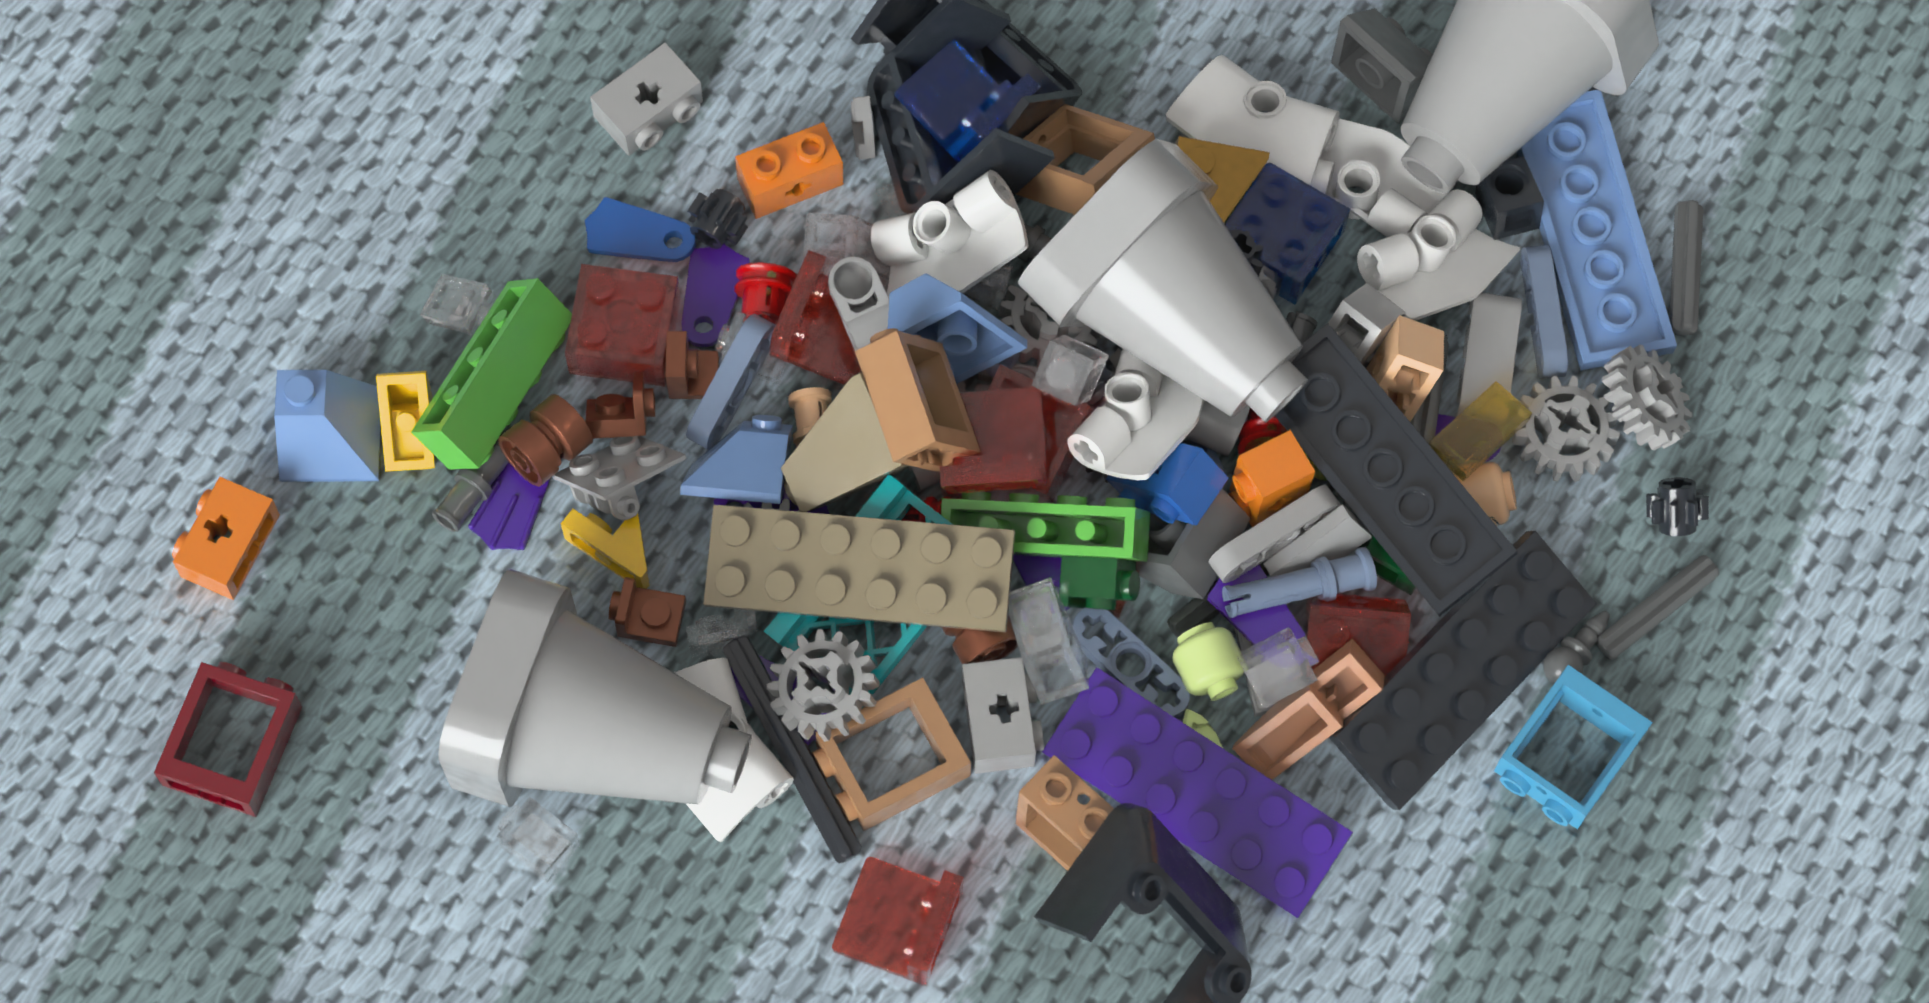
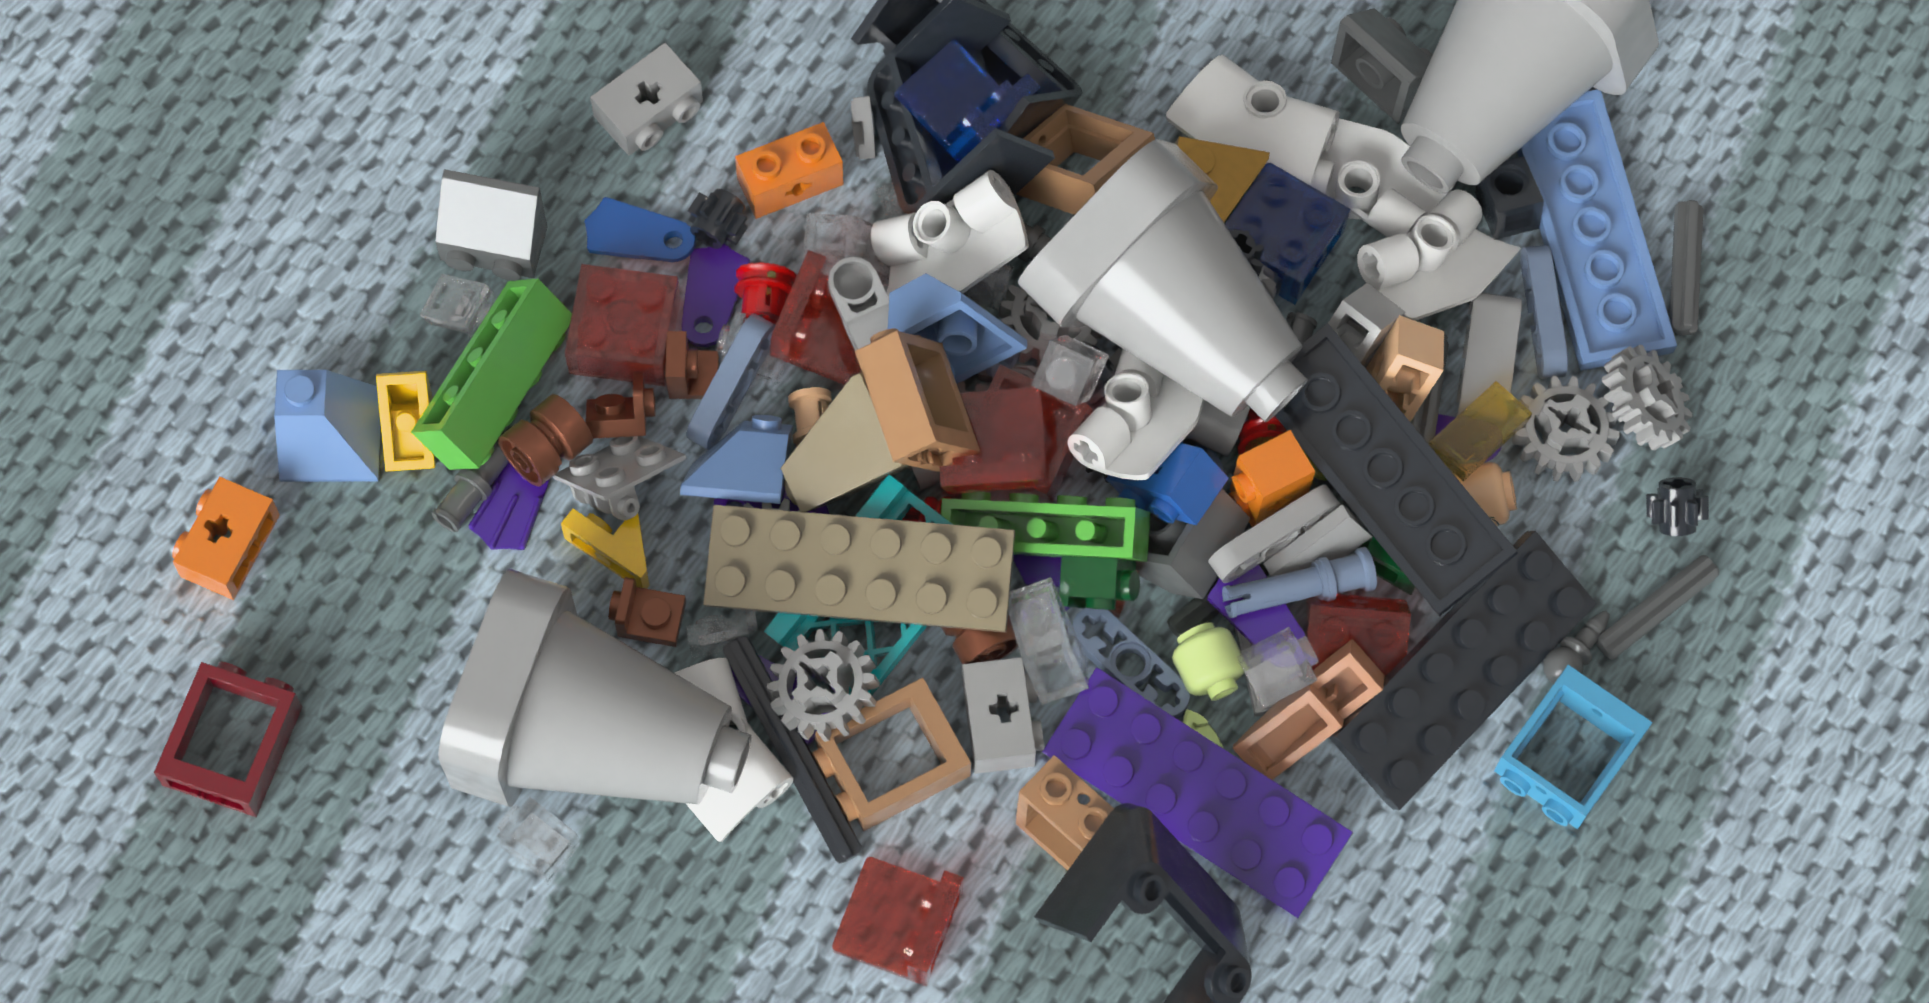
(490, 225): none -> slope

